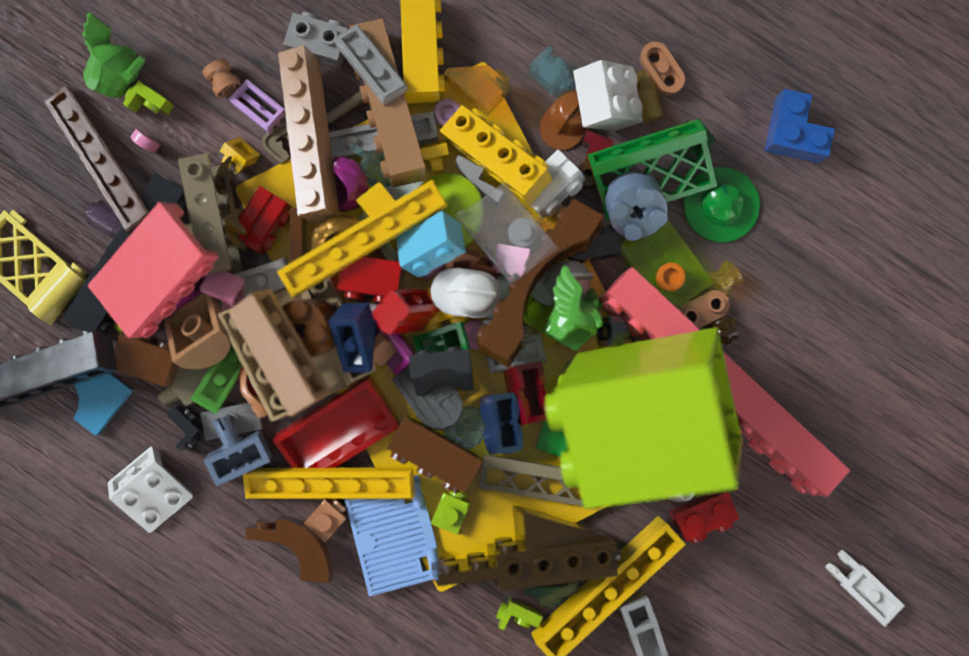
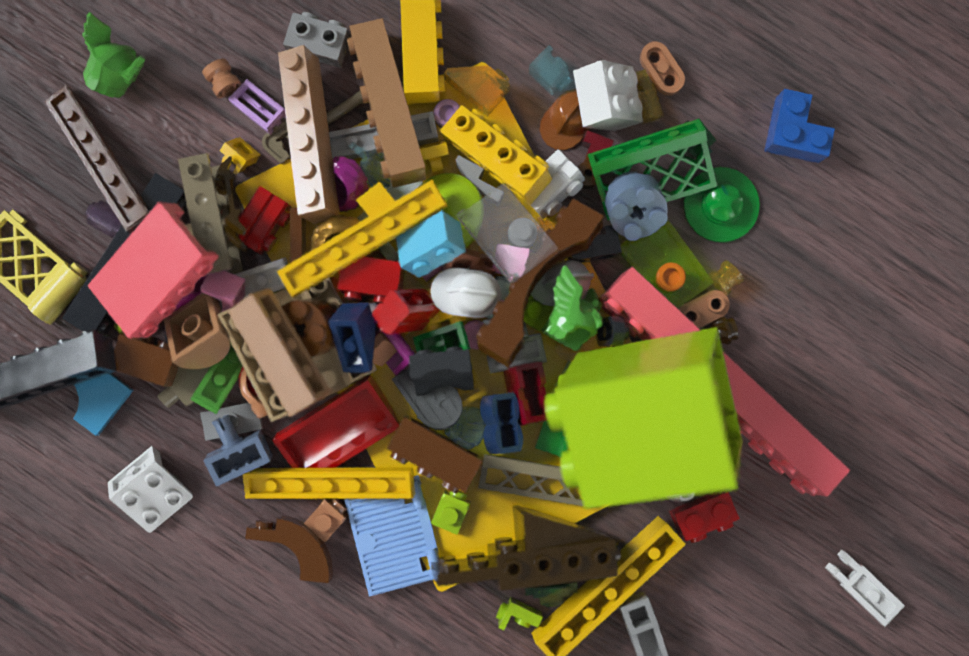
(141, 94): lime bracket -> none
(145, 141): bright pink tile -> none
(186, 419): black bracket -> none
(370, 64): light grey tile -> none

